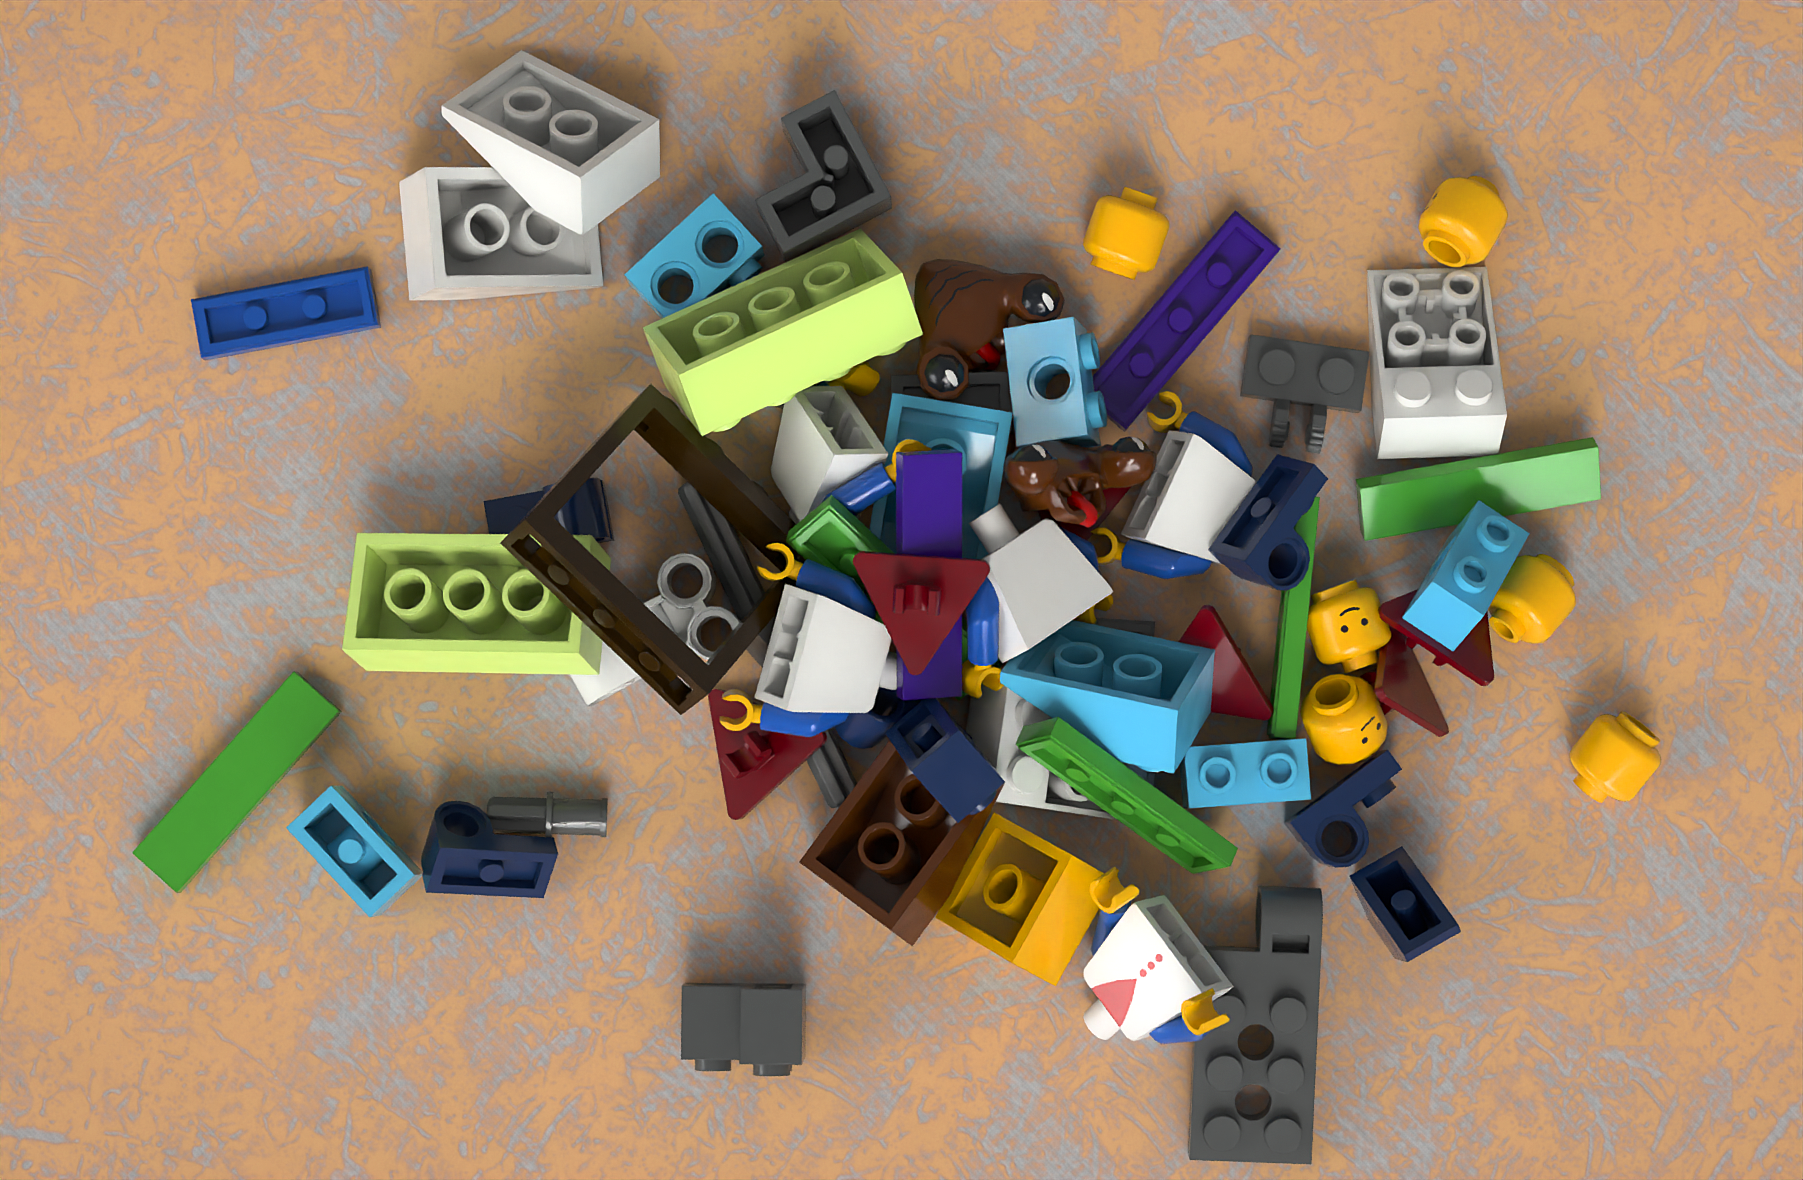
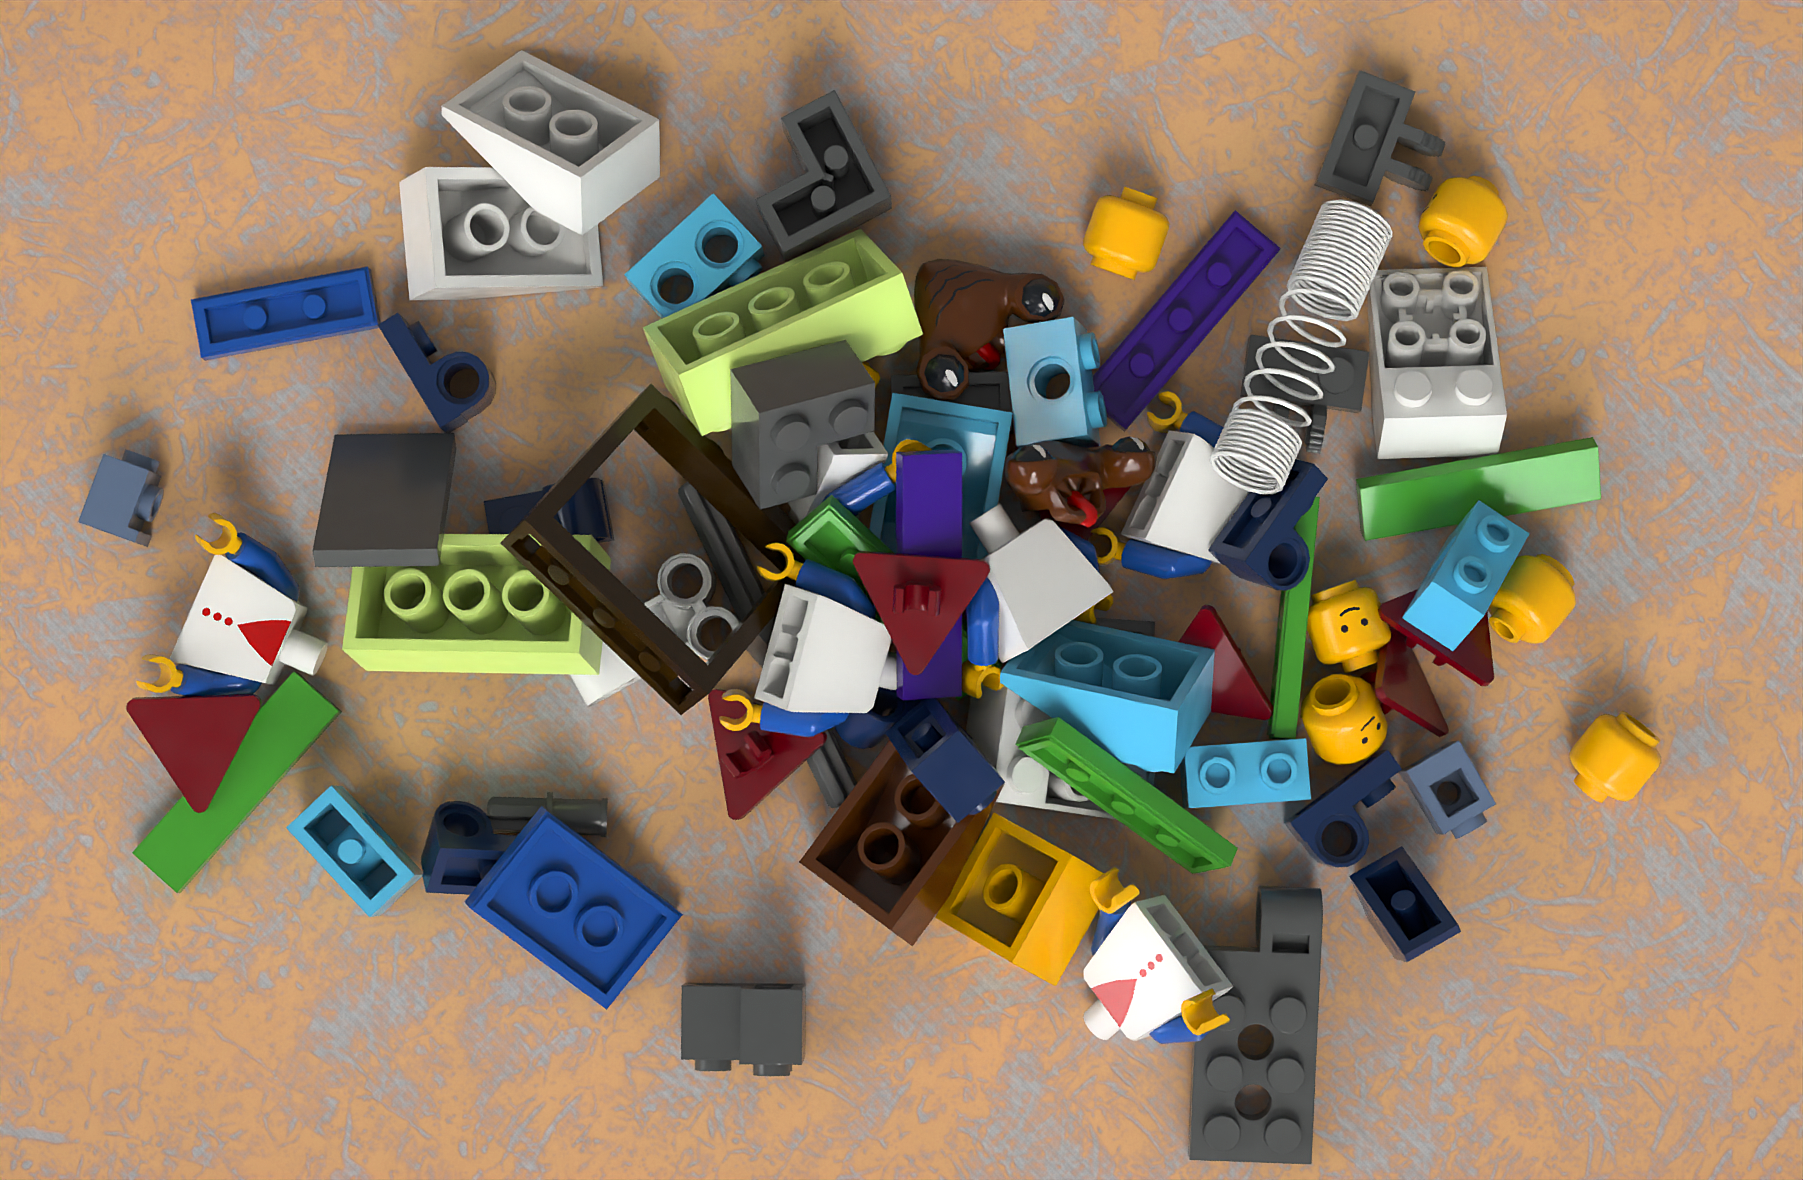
(124, 496): none -> sand blue brick
(195, 737): none -> dark red piece
(239, 624): none -> torso
(385, 500): none -> dark grey tile
(432, 380): none -> dark blue plate
(573, 907): none -> blue tile
(789, 409): none -> dark grey brick
(1328, 281): none -> white piece
(1367, 138): none -> dark grey hinge
(1451, 765): none -> sand blue brick

